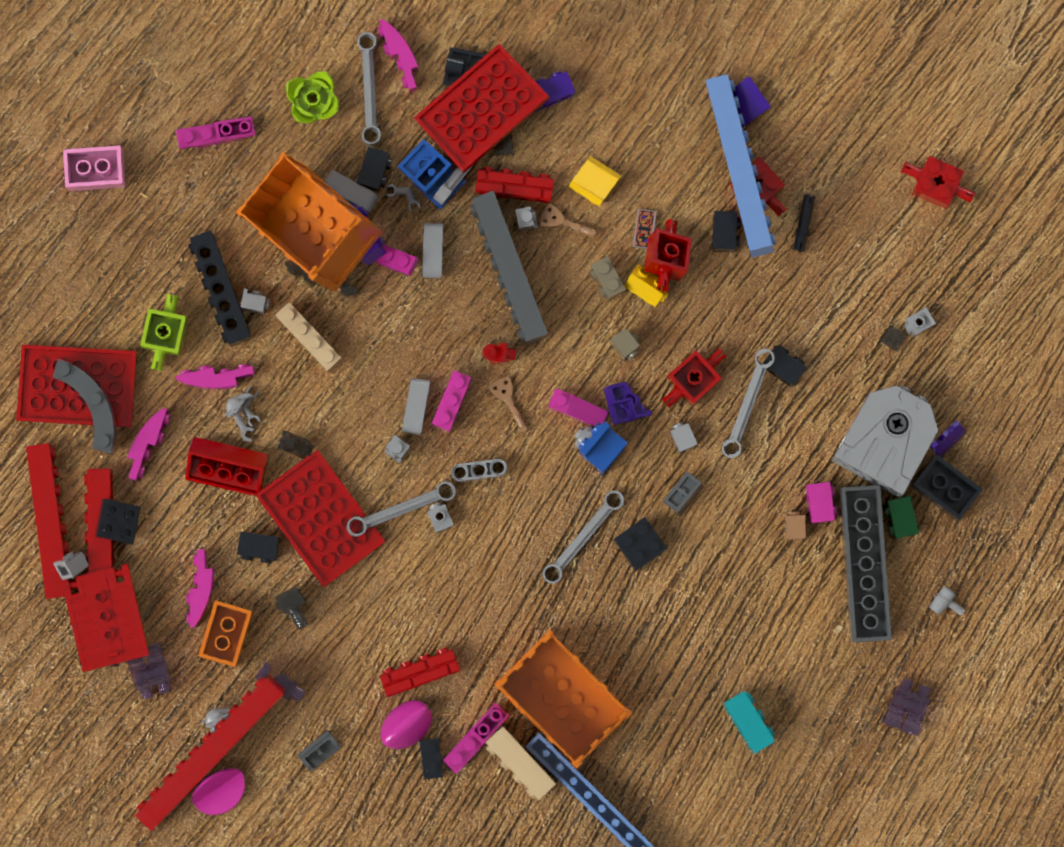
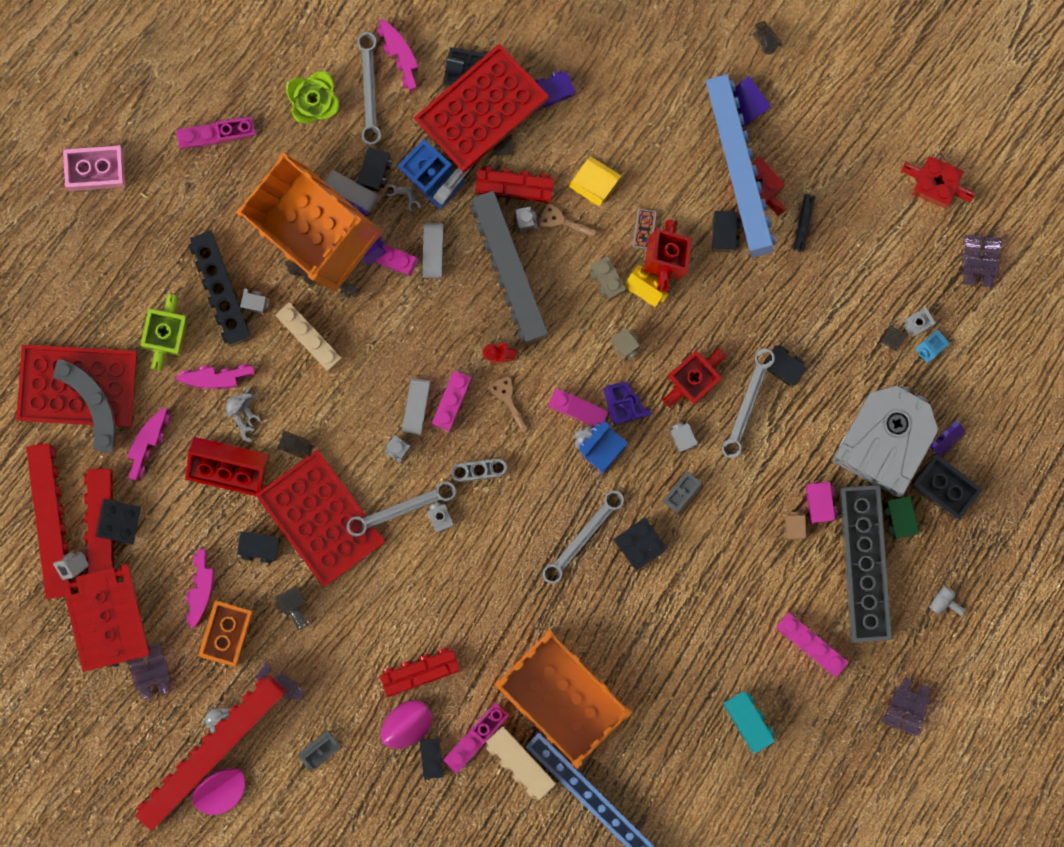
(766, 38): none -> clear smoke hips
(811, 645): none -> dark pink brick
(932, 346): none -> dark azure bracket
(980, 265): none -> clear purple hips

